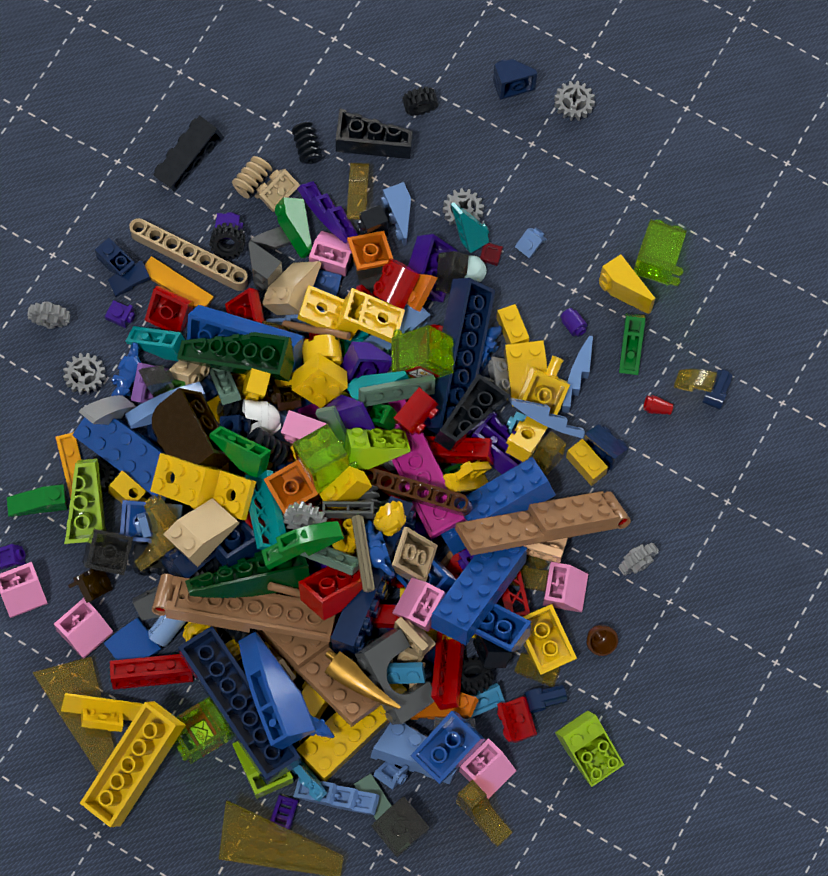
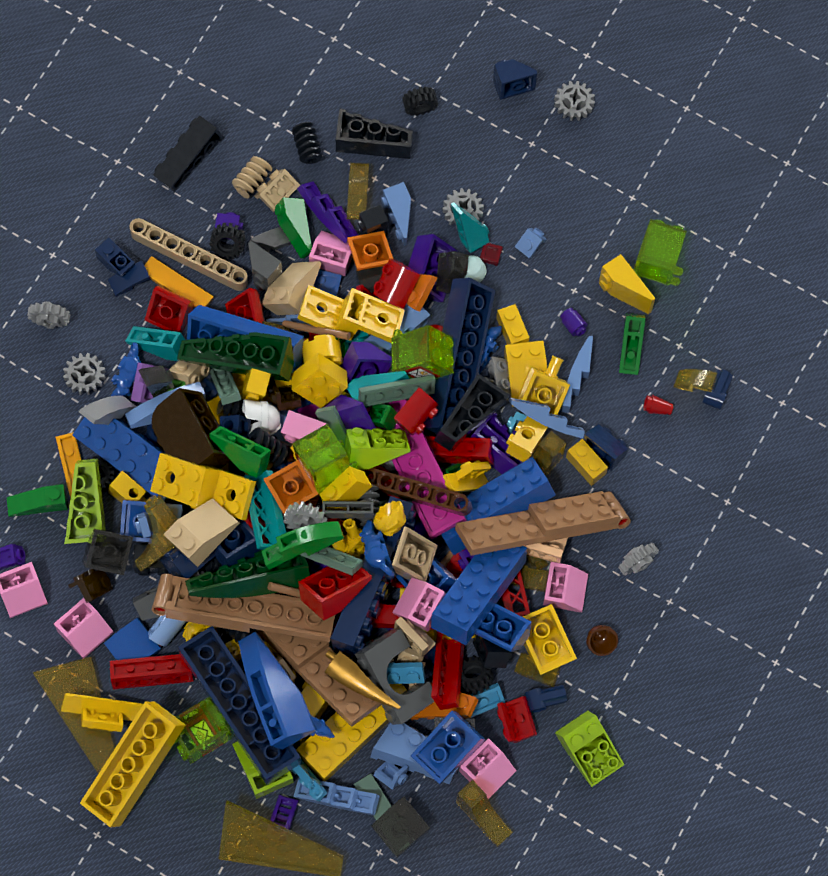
(120, 314): dark purple bracket -> none
(363, 553): dark tan axle -> none

